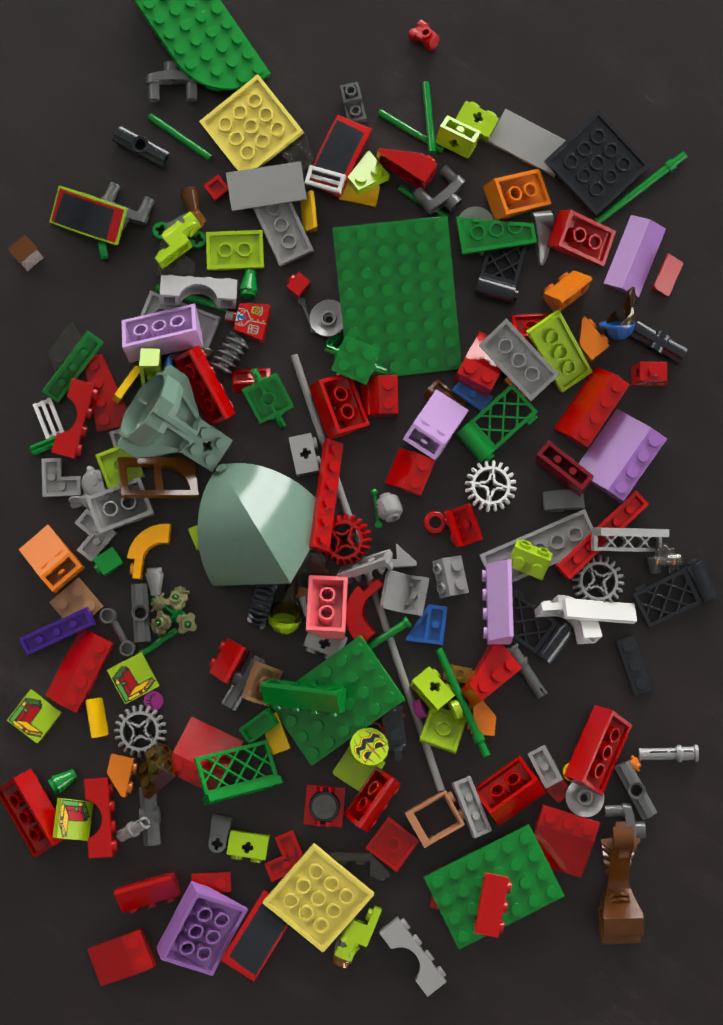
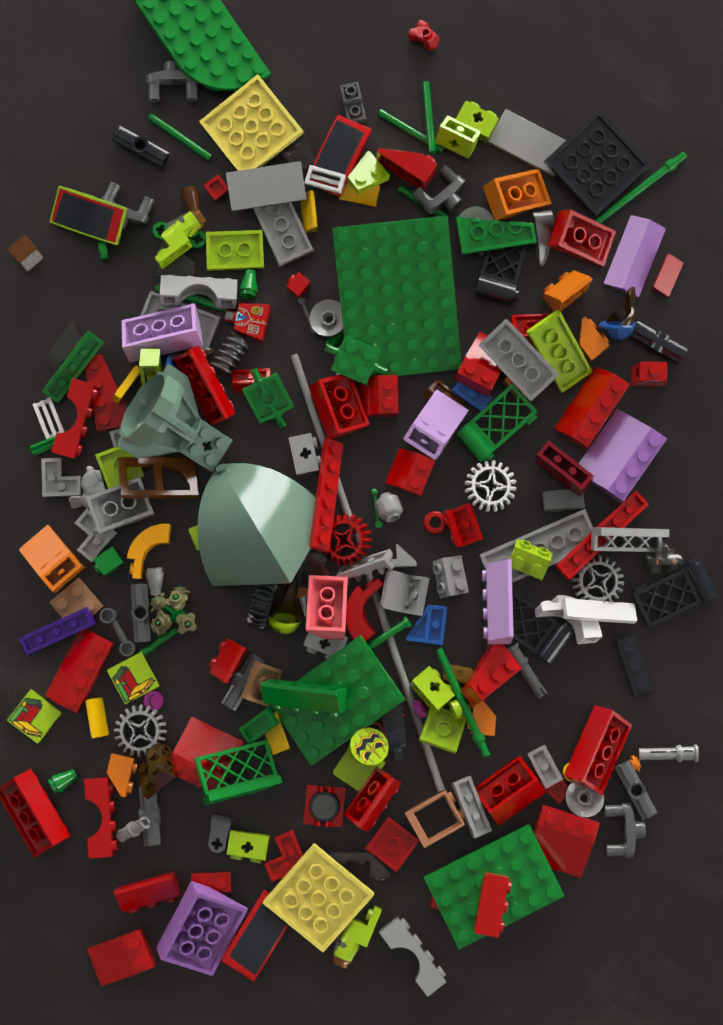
(73, 819): tile -> none
(619, 913): reddish brown piece -> none

